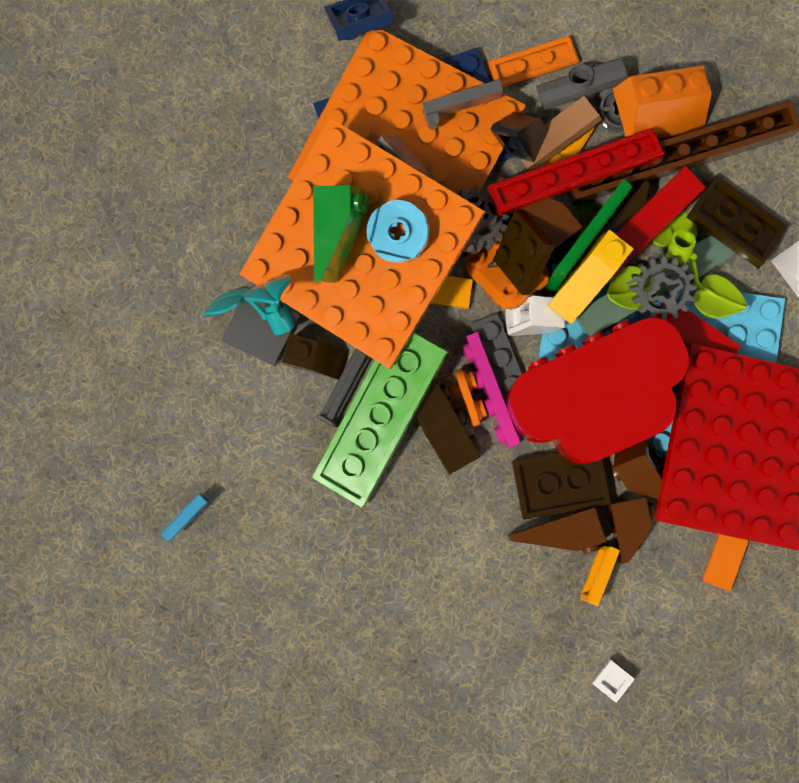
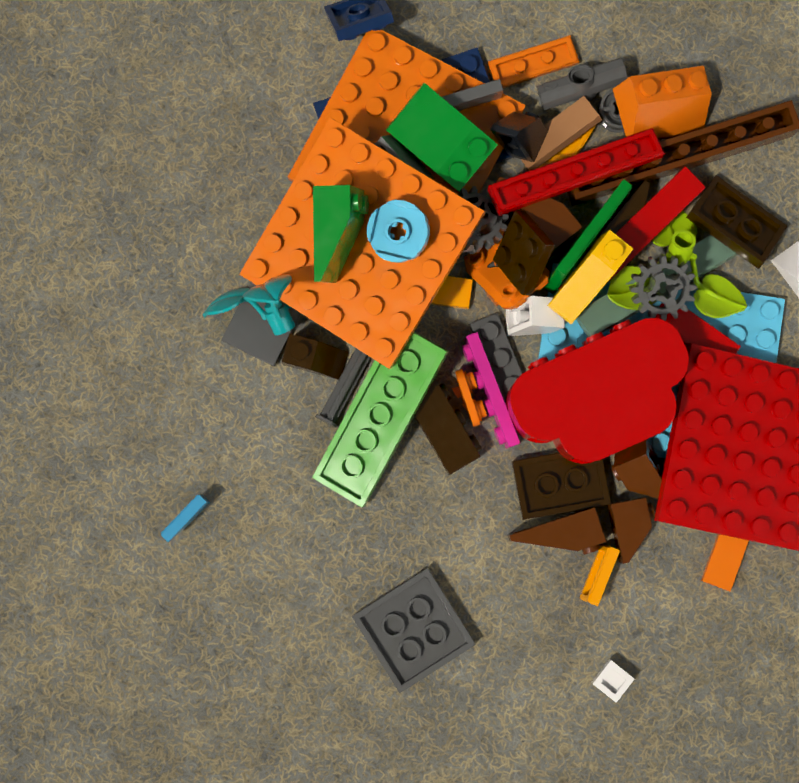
(413, 630): none -> dark grey plate
(441, 137): none -> green slope

